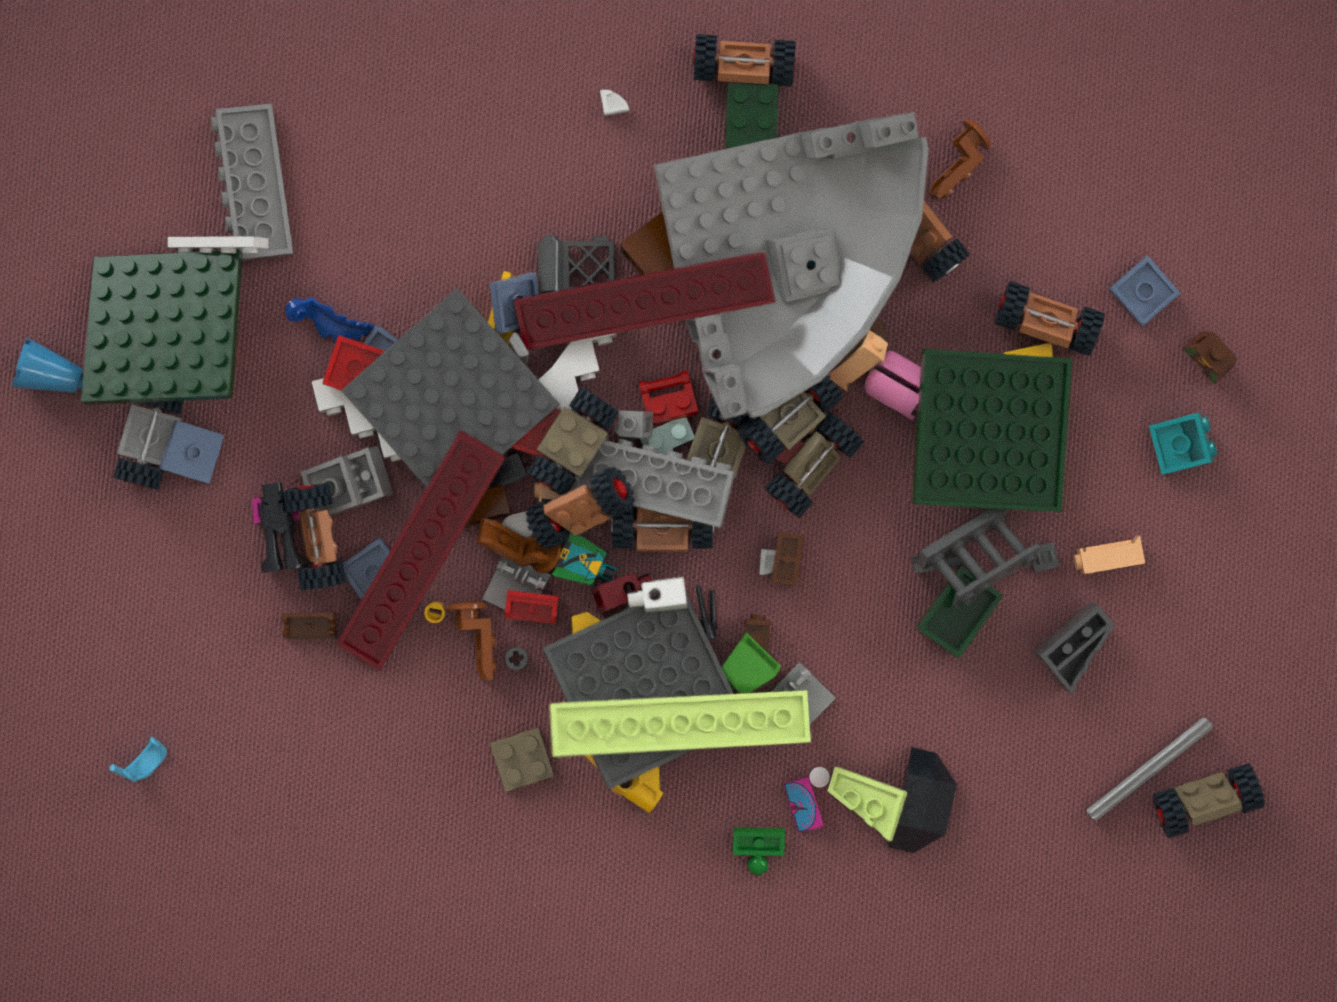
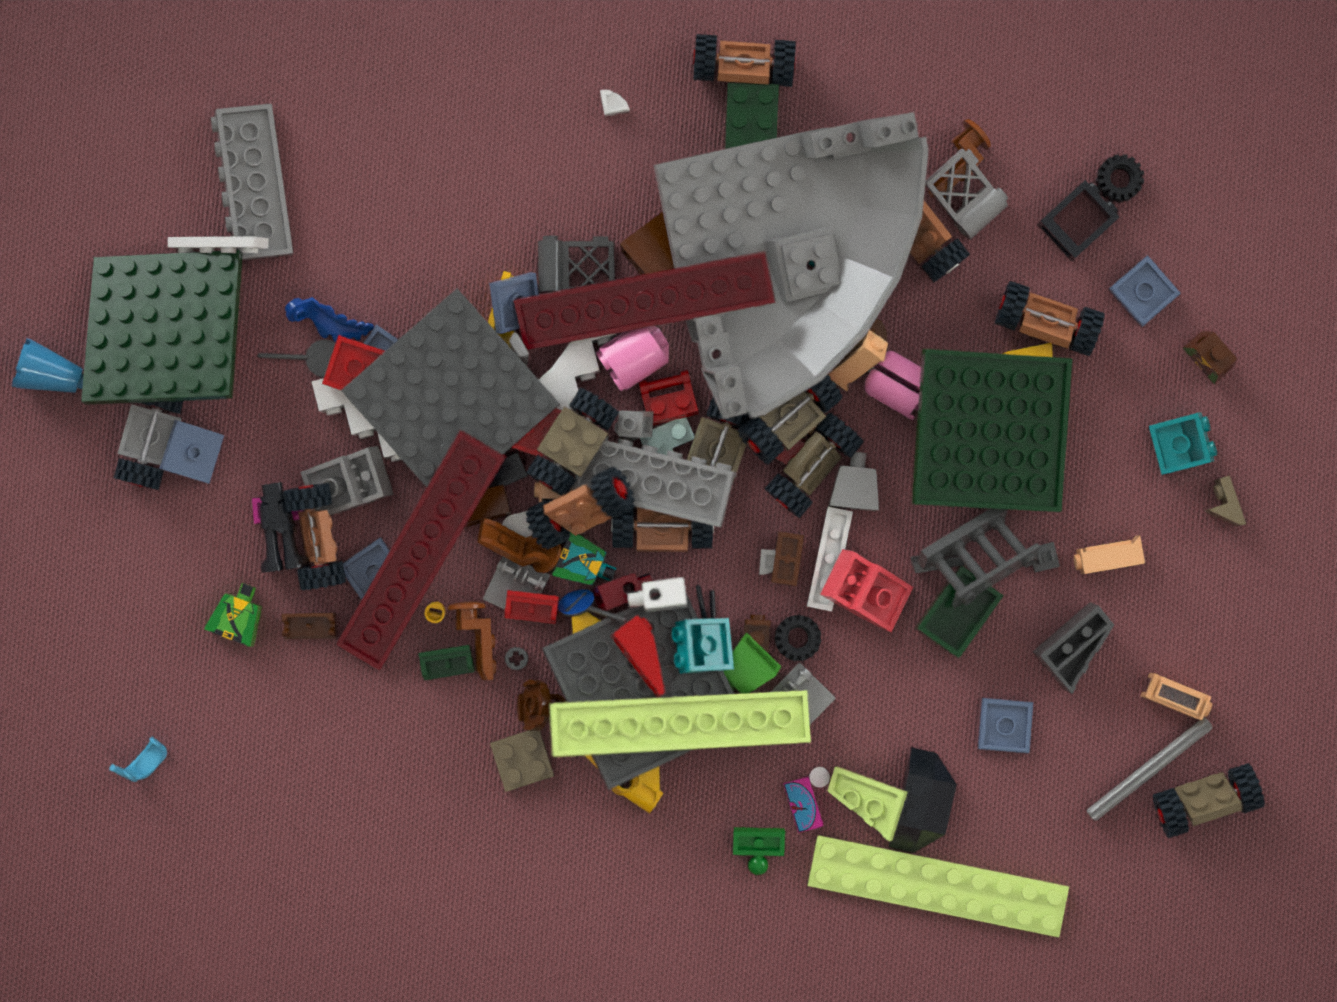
(237, 616): none -> torso
(316, 358): none -> dark grey piece
(446, 662): none -> dark green hinge
(534, 704): none -> reddish brown tile
(579, 602): none -> blue piece
(634, 355): none -> bright pink cylinder
(639, 648): none -> red slope
(703, 645): none -> teal plate
(812, 631): none -> black tyre
(832, 542): none -> white plate
(855, 486): none -> light grey torso
(866, 590): none -> coral slope
(938, 886): none -> yellowish green plate
(981, 206): none -> light grey piece
(1005, 725): none -> sand blue tile
(1060, 238): none -> black window
(1135, 178): none -> black tyre
(1177, 697): none -> light nougat window
(1230, 509): none -> dark tan slope

